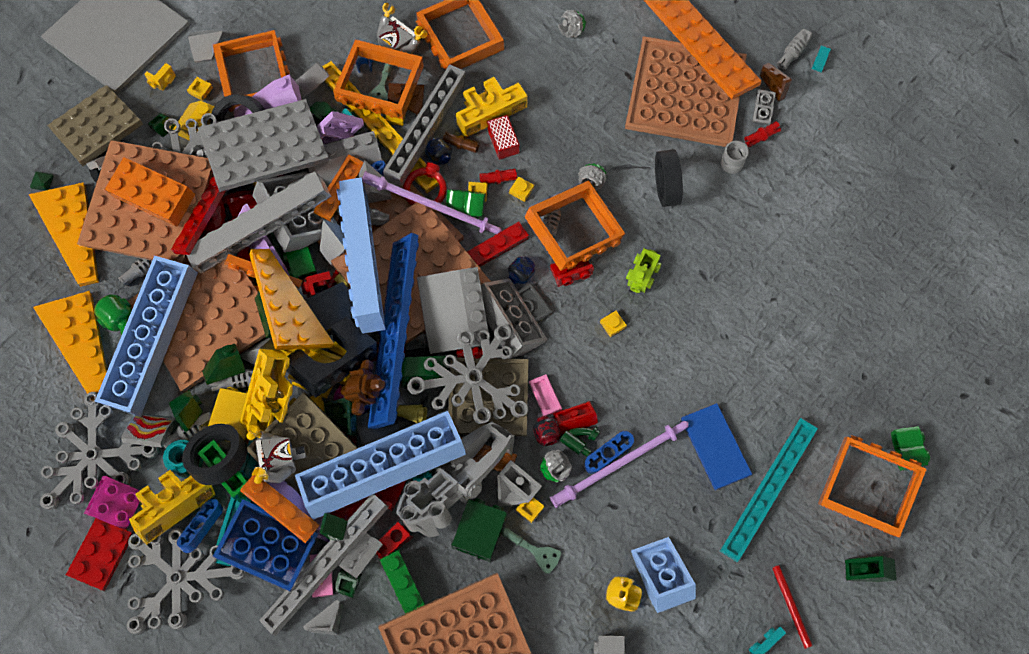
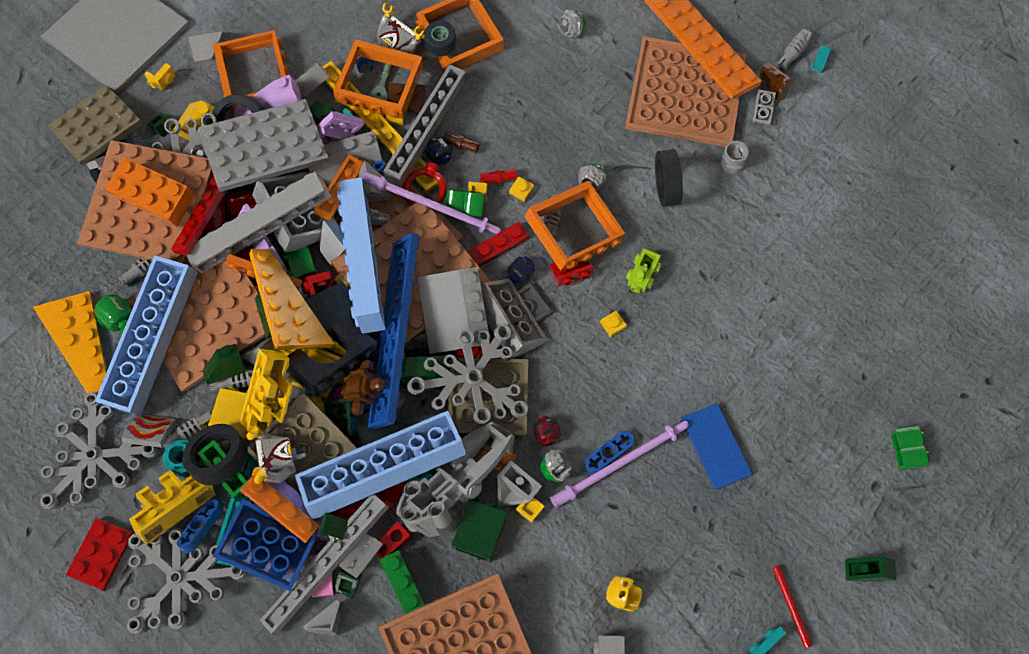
(41, 181): dark green slope -> none
(64, 215): light orange wing -> none
(113, 502): dark pink bracket -> none
(186, 409): dark green slope -> none
(199, 88): yellow plate -> none
(414, 413): light yellow cone -> none
(440, 38): none -> black wheel
(489, 105): yellow piece -> none
(503, 137): red panel -> none
(538, 552): sand green piece -> none
(545, 395): bright pink tile -> none
(576, 417): red slope -> none
(577, 445): dark green plant -> none
(664, 575): light blue slope -> none
(762, 134): red pin -> none
(768, 490): teal plate -> none
(892, 457): orange window -> none

